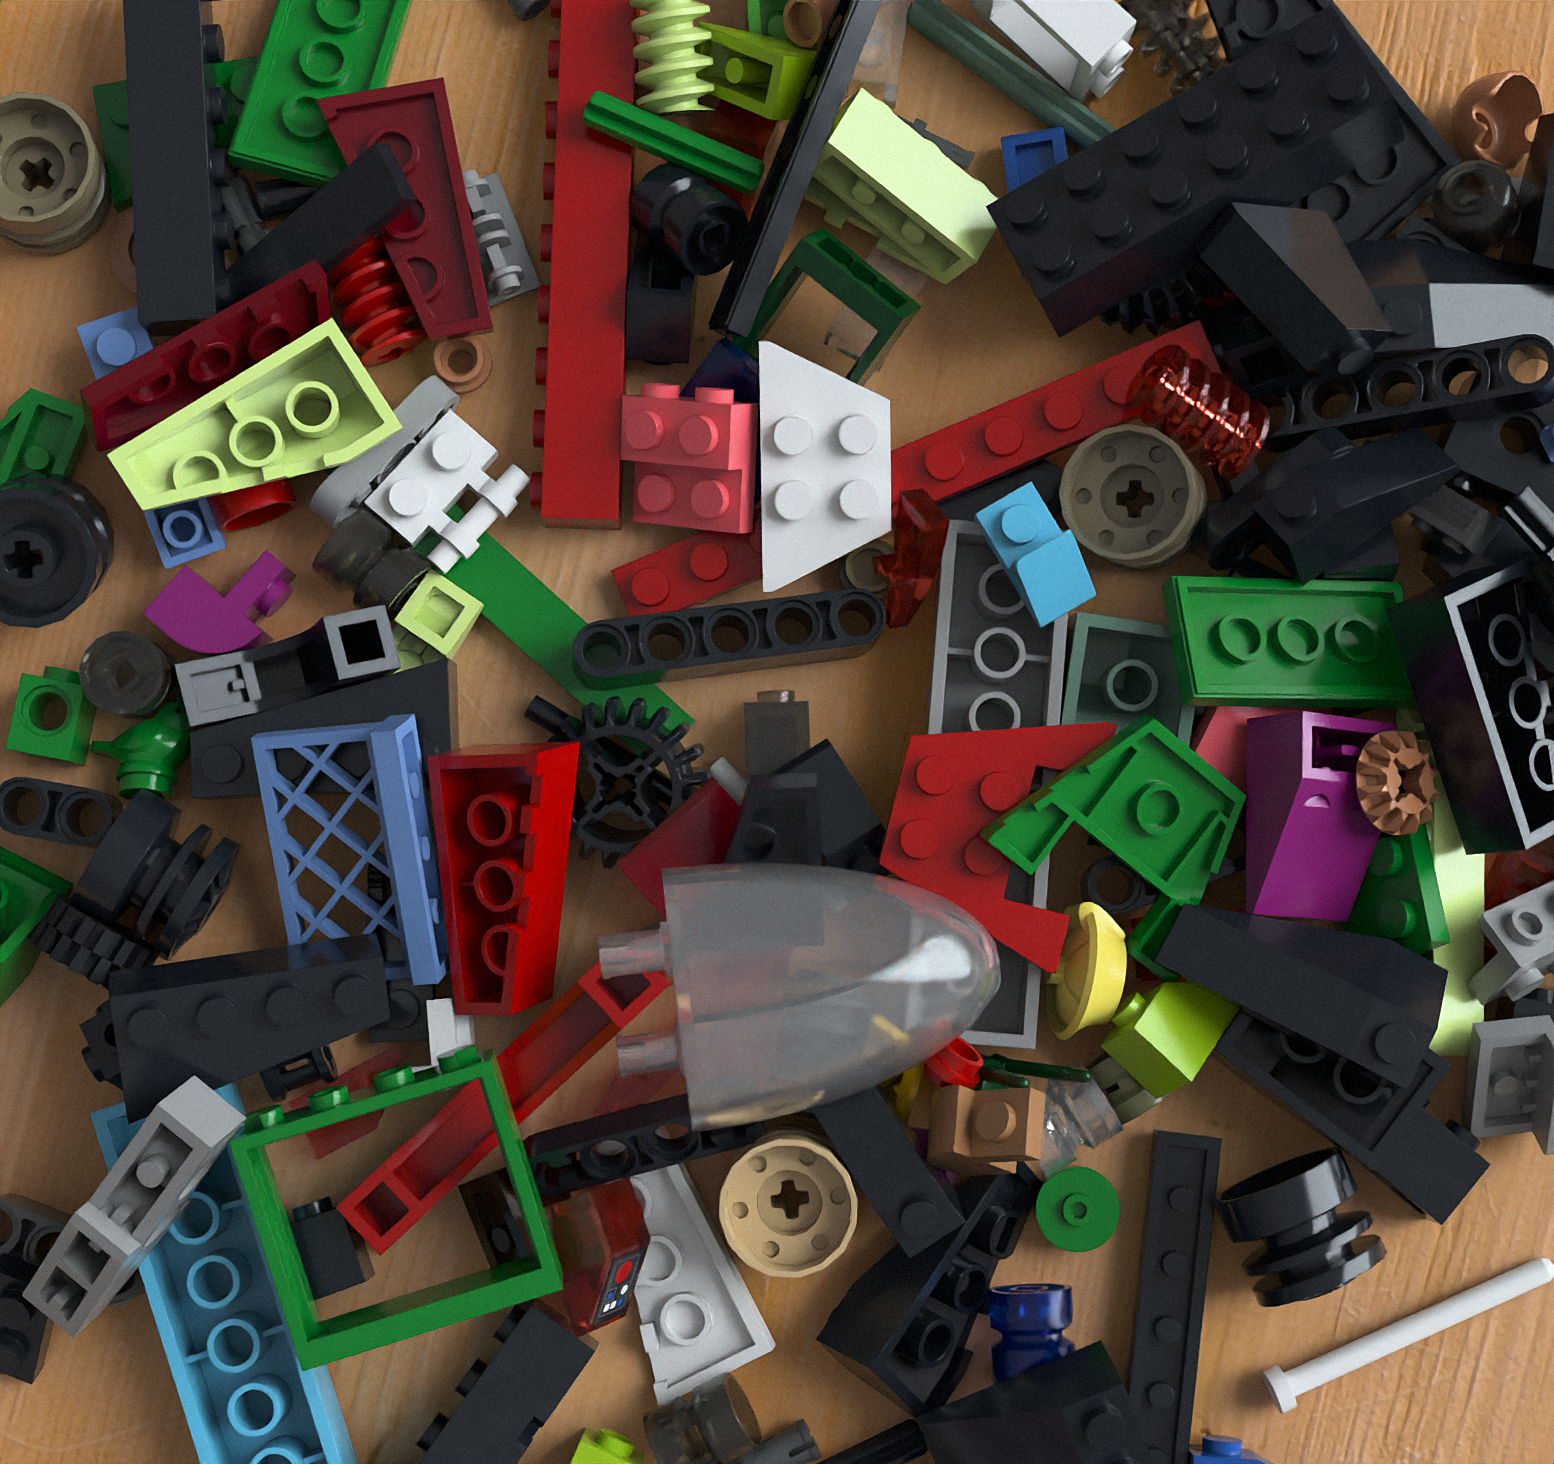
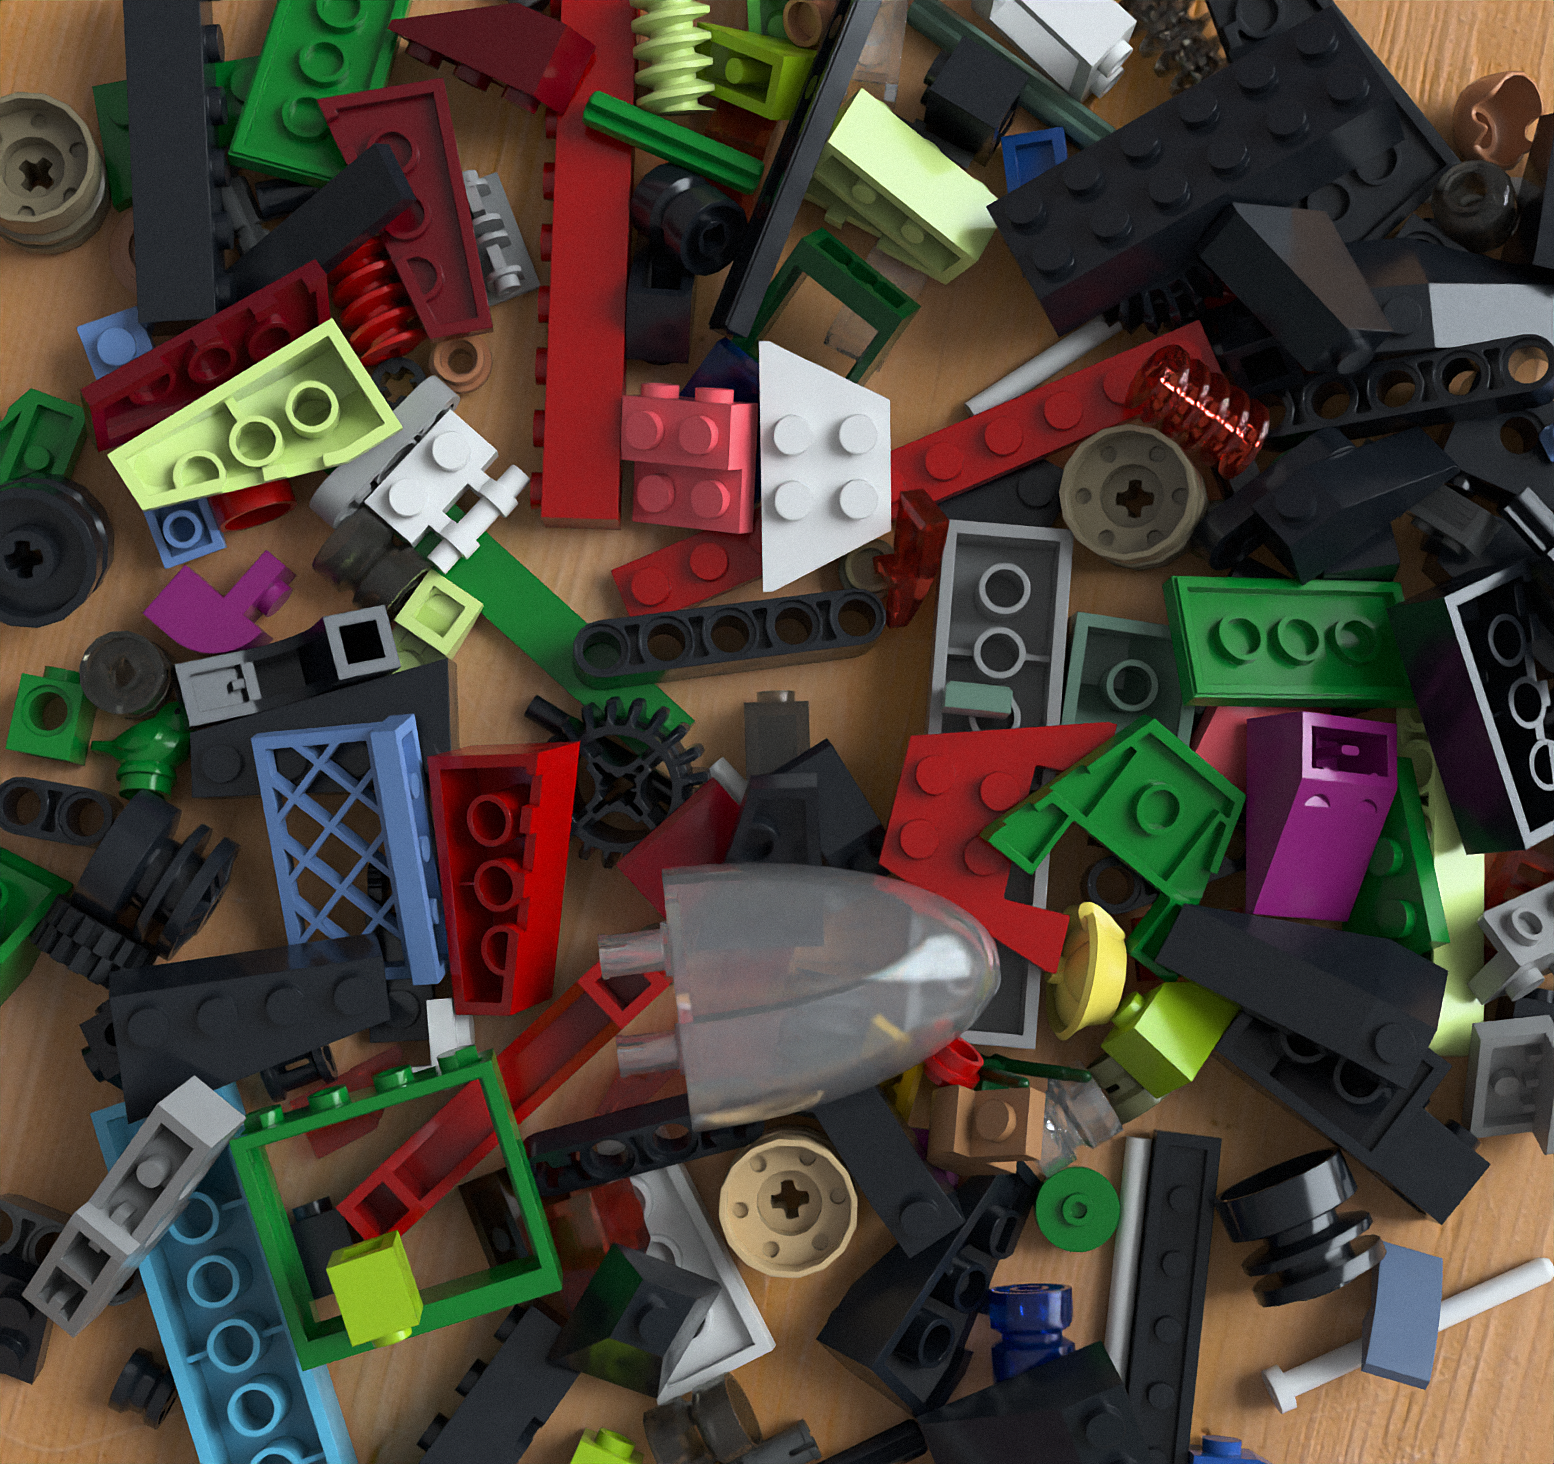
(144, 1389): none -> black wheel
(375, 1290): none -> lime brick
(396, 369): none -> black bush
(502, 45): none -> dark red slope
(634, 1320): none -> black slope
(972, 98): none -> black brick
(976, 700): none -> sand green tile
(1036, 554): medium azure slope -> none
(1043, 366): none -> white bar
(1127, 1252): none -> white bar
(1379, 782): nougat gear -> none
(1403, 1316): none -> sand blue slope

